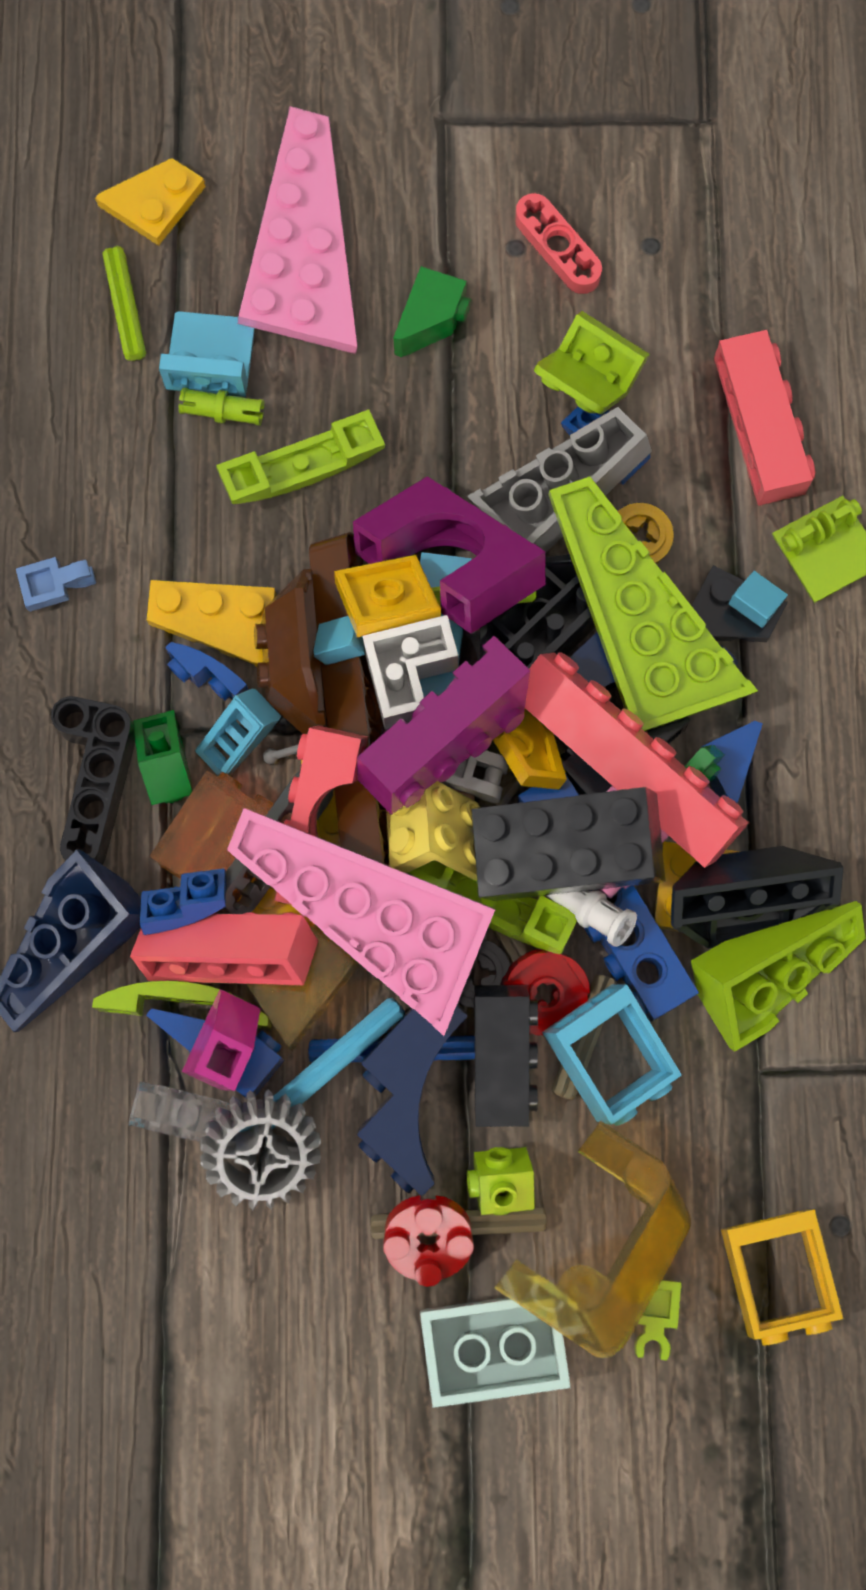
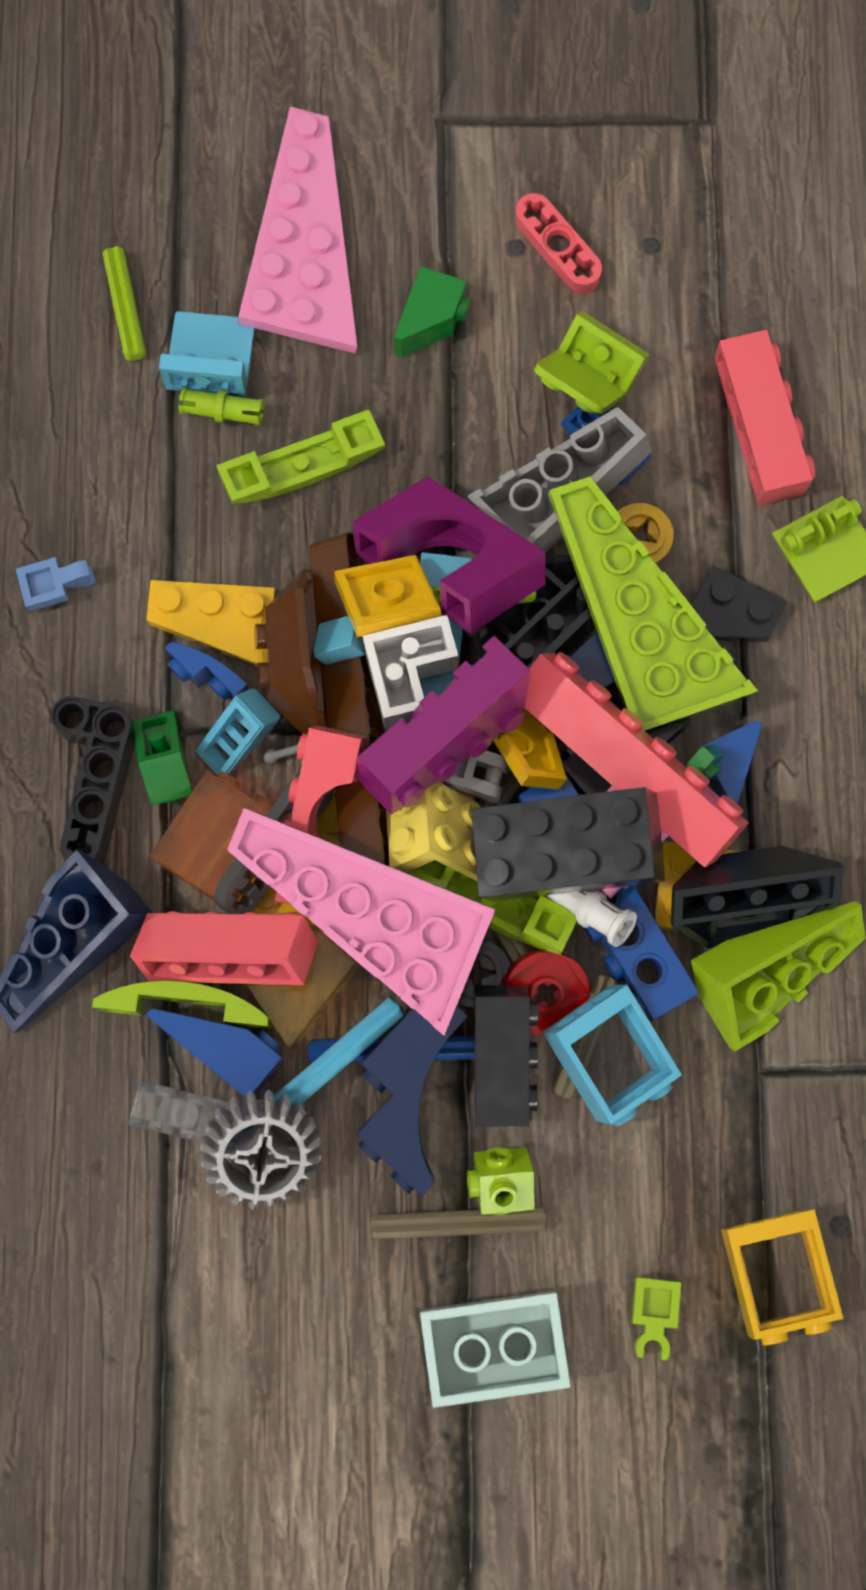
(153, 199): yellow wing -> none
(176, 907): blue slope -> none
(224, 1042): dark pink slope -> none
(428, 1262): plate -> none
(599, 1309): clear yellow windscreen -> none
(757, 599): medium azure slope -> none

